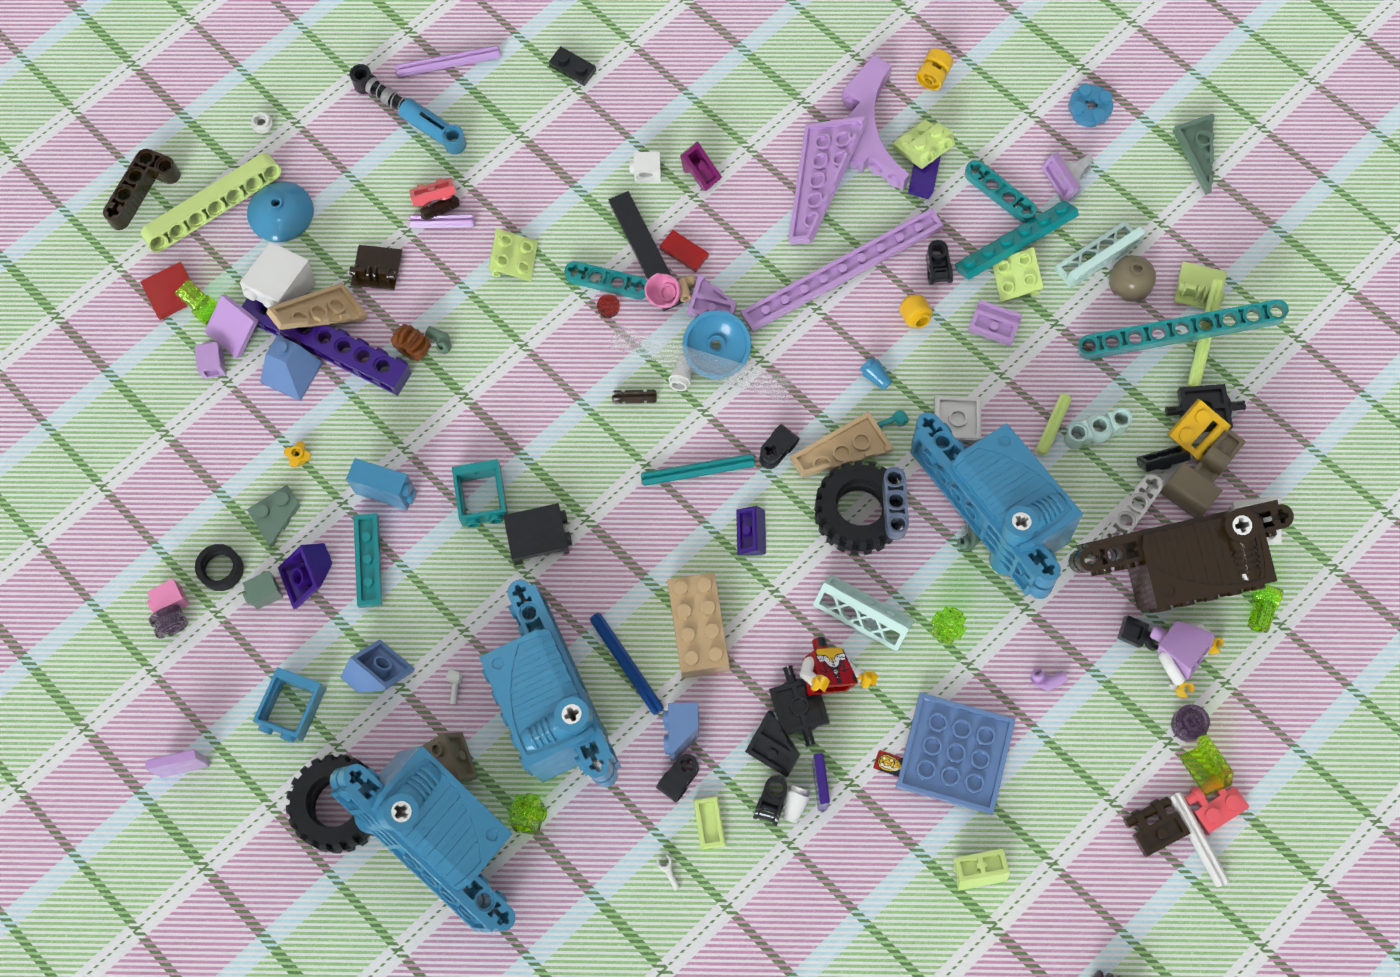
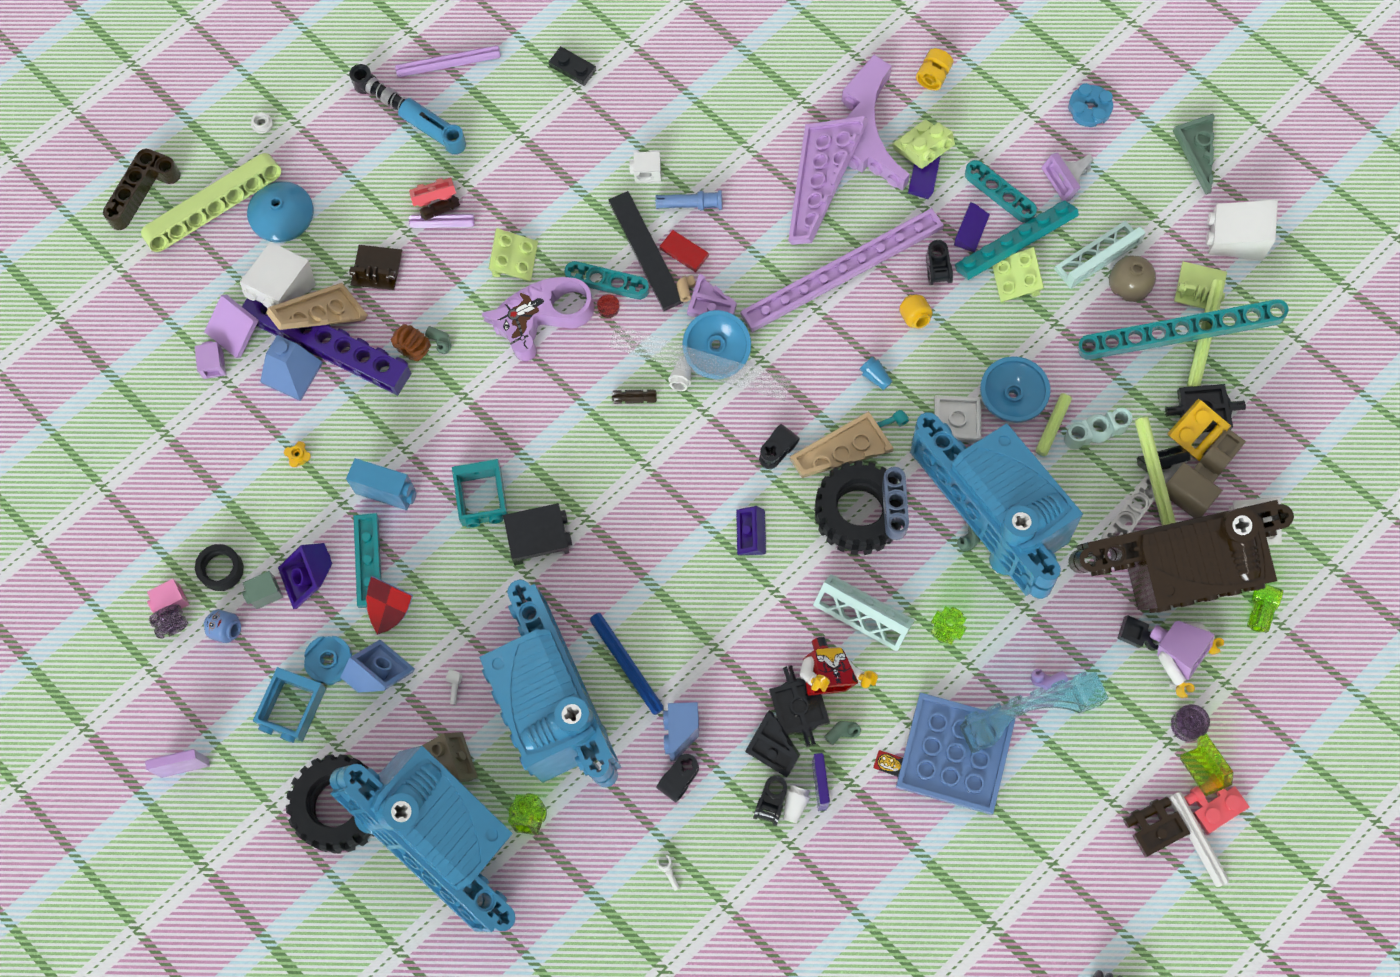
(161, 290): red tile -> none
(200, 304): clear neon green piece -> none
(222, 626): none -> medium blue head
(274, 513): sand green wing -> none
(314, 659): none -> dark azure plate
(386, 604): none -> shield
(533, 306): none -> lavender animal
(662, 290): bright pink hair -> none
(697, 469): teal axle -> none
(698, 163): magenta slope -> none
(698, 625): tan brick -> none
(700, 200): none -> medium blue pin
(709, 823): yellowish green tile -> none
(842, 729): none -> sand green arm
(971, 228): none -> dark purple slope
(981, 869): yellowish green hinge -> none
(995, 323): lavender plate -> none
(1018, 377): none -> dark azure dish
(1078, 695): none -> clear light blue arch
(1154, 470): none -> yellowish green axle
(1242, 229): none -> white slope

